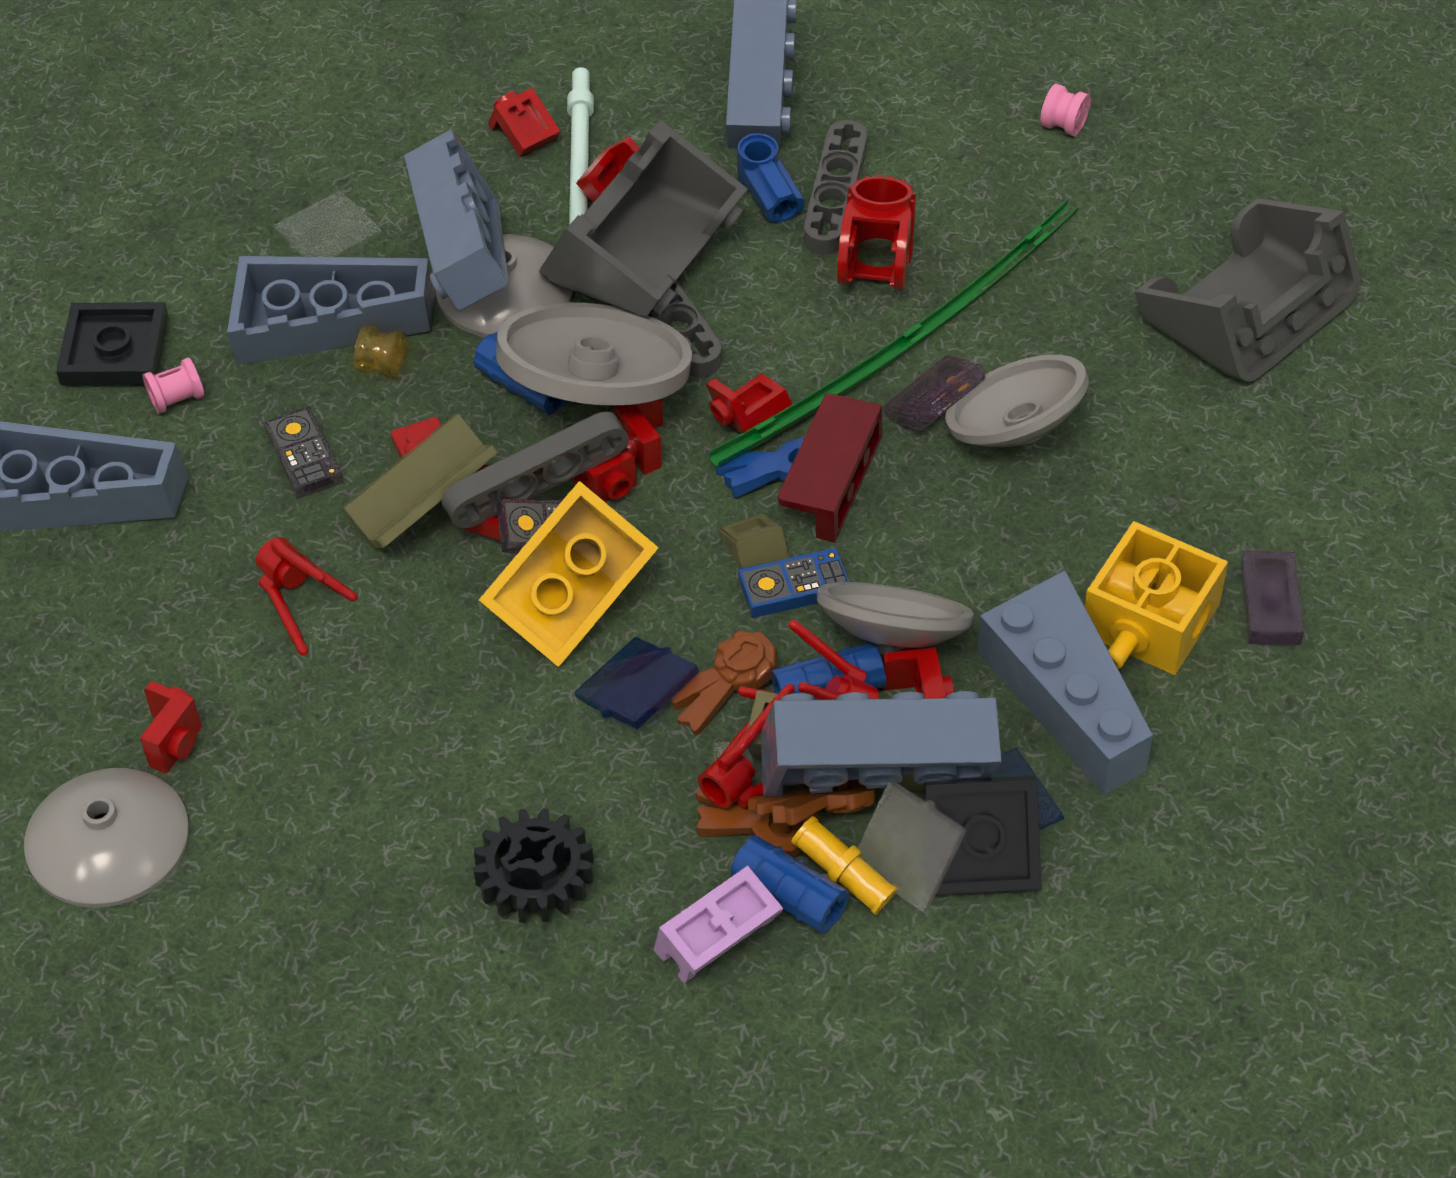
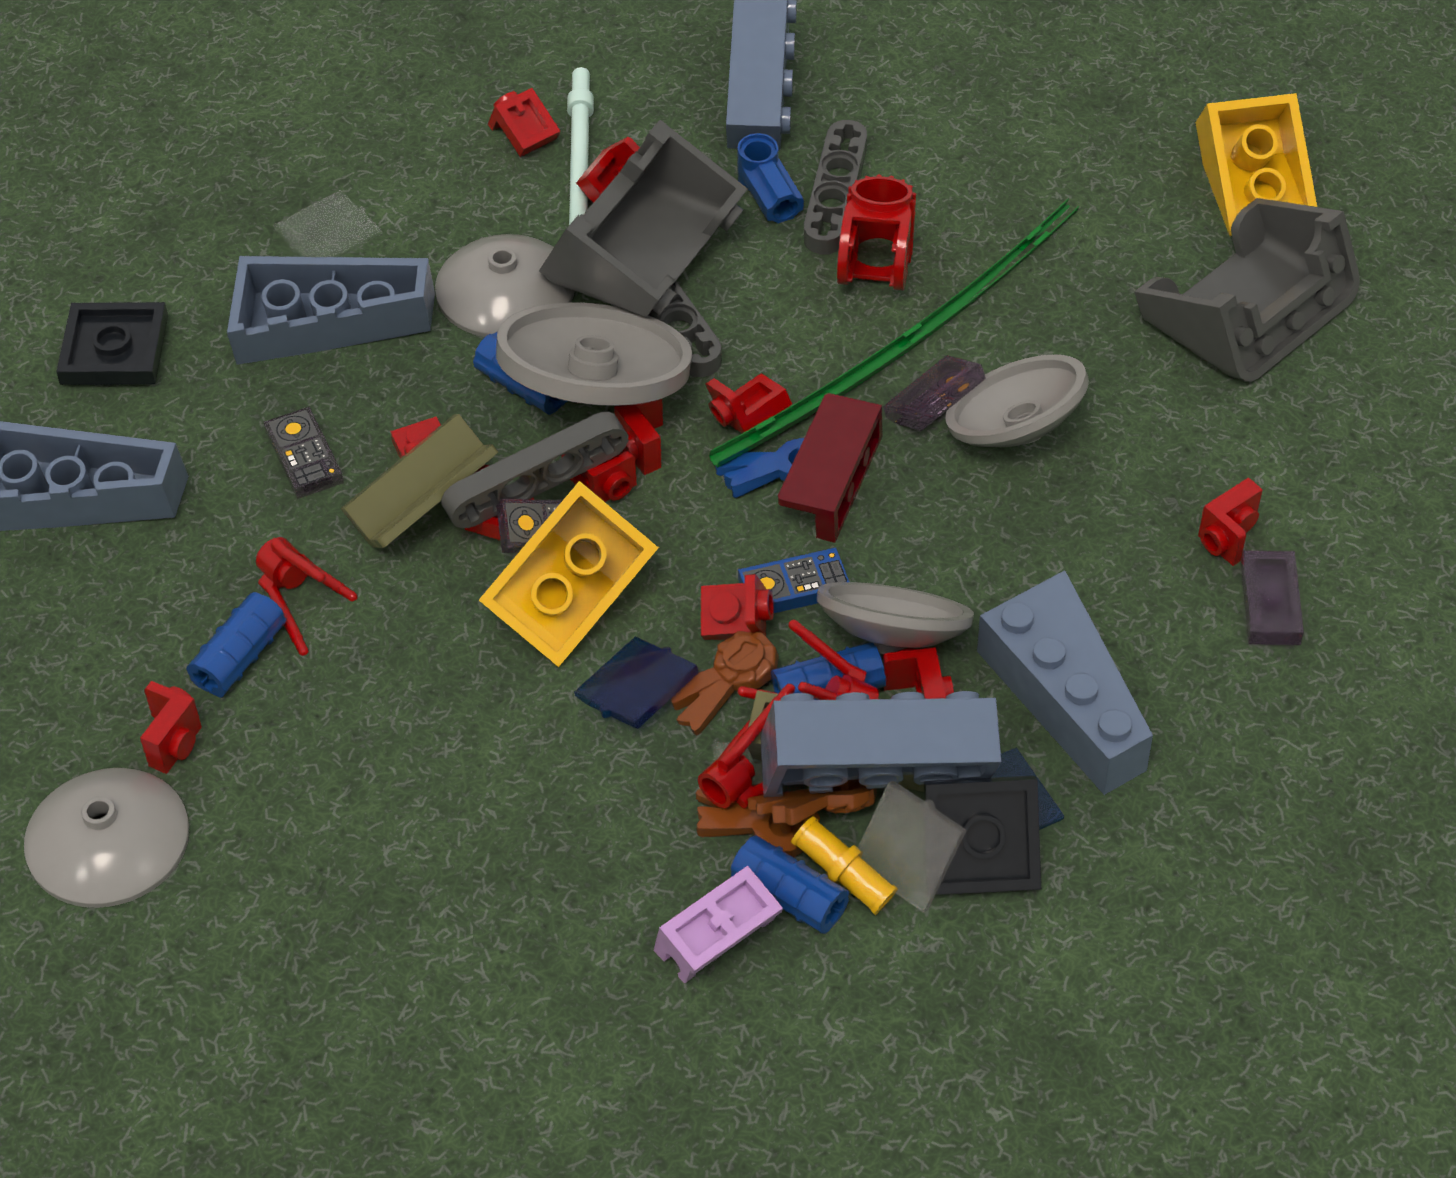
(173, 385): bright pink bush -> none
(236, 644): none -> blue axle
(380, 351): clear yellow wheel -> none
(457, 221): sand blue wedge -> none
(532, 867): black gear -> none
(735, 608): none -> red bracket
(755, 541): olive slope -> none
(1065, 109): bright pink wheel -> none
(1154, 598): yellow piece -> none
(1229, 519): none -> red bracket
(1255, 152): none -> yellow slope

